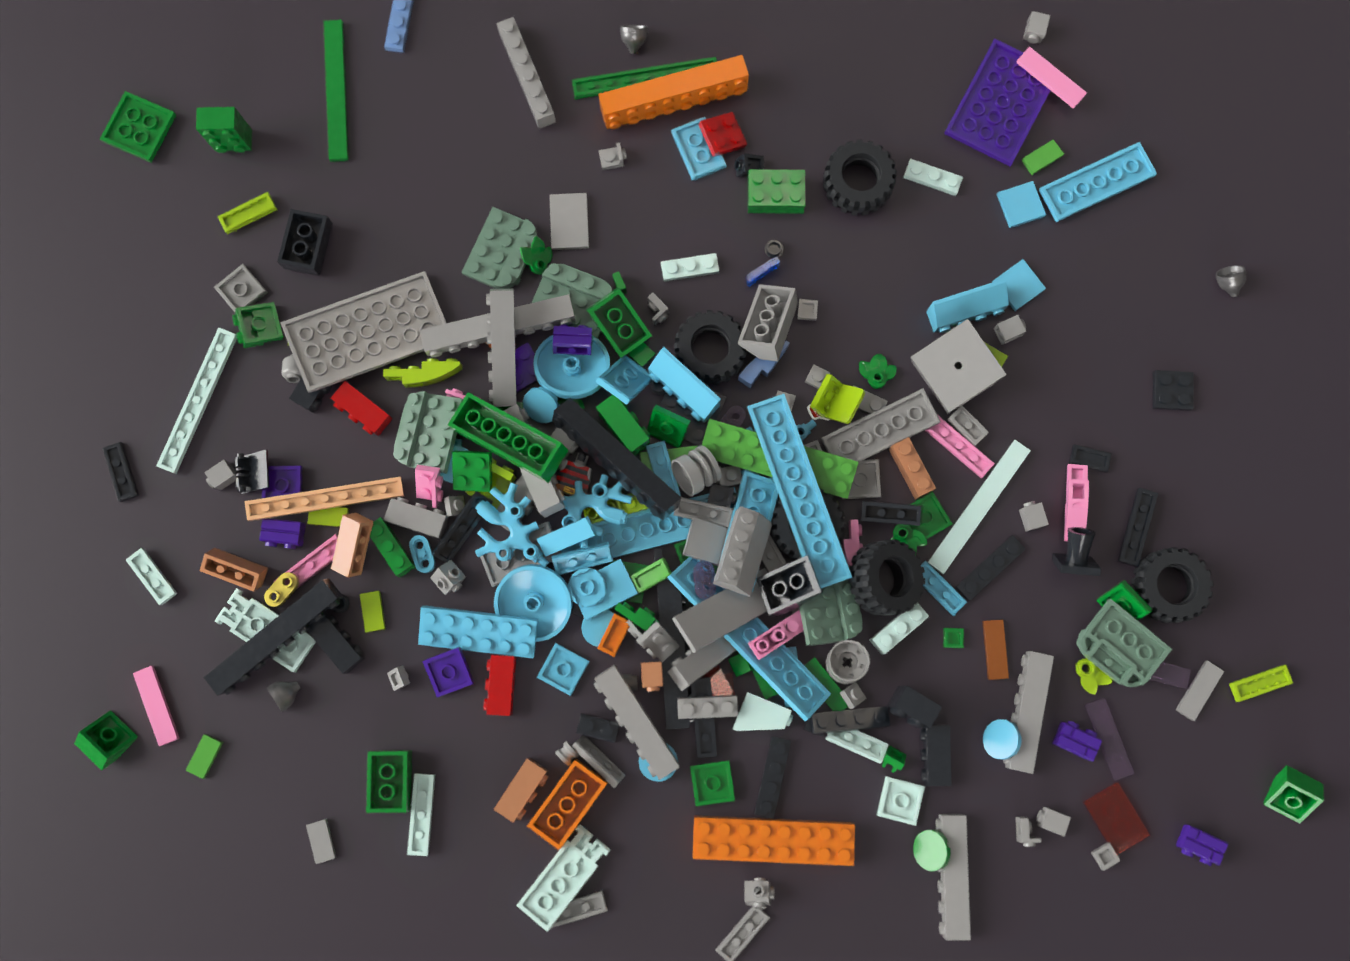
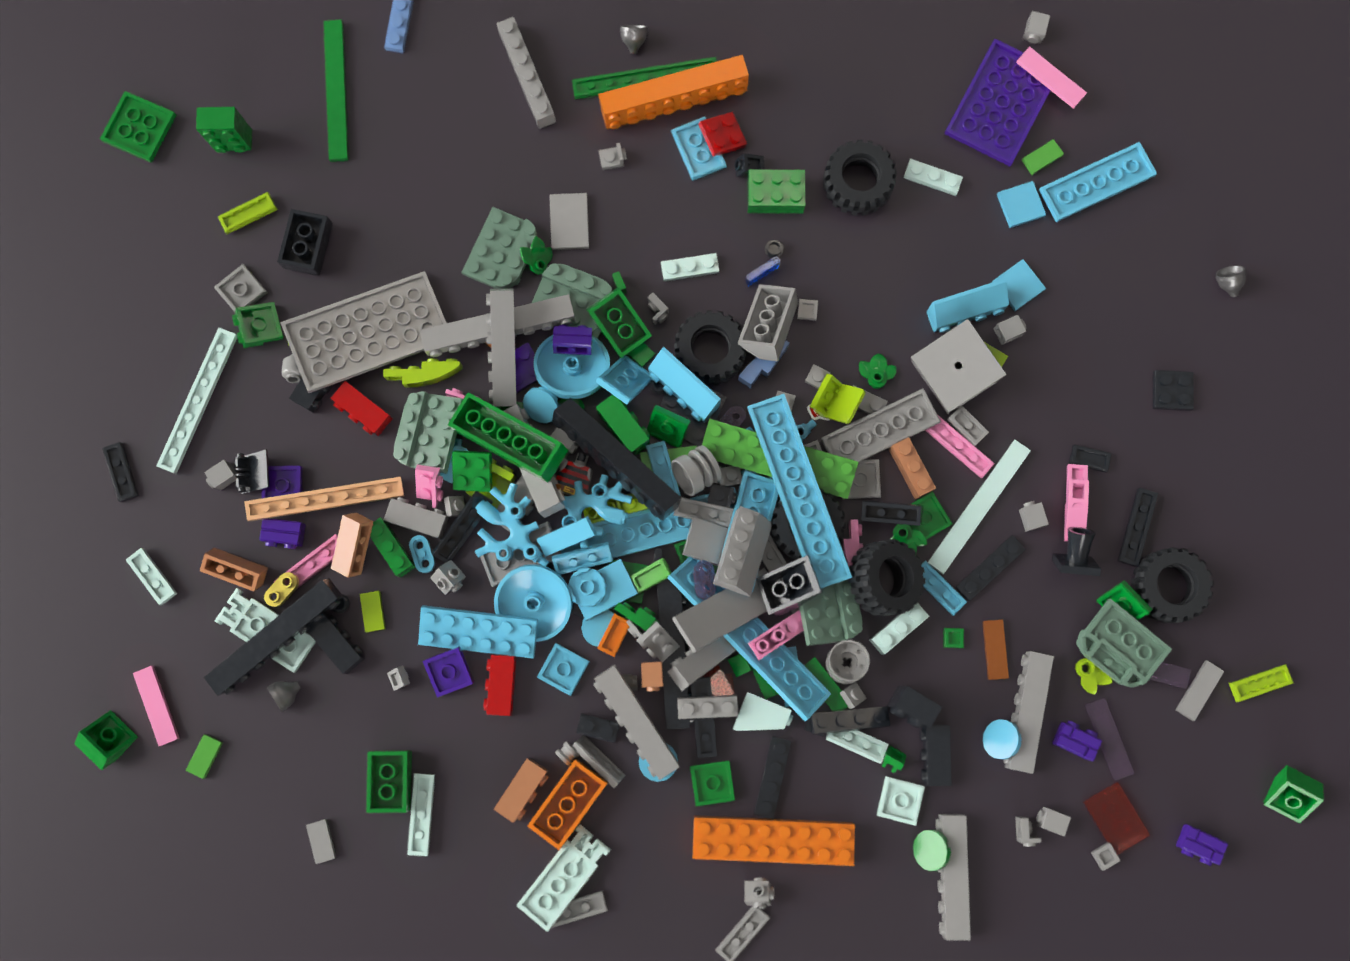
(327, 517): lime tile -> none

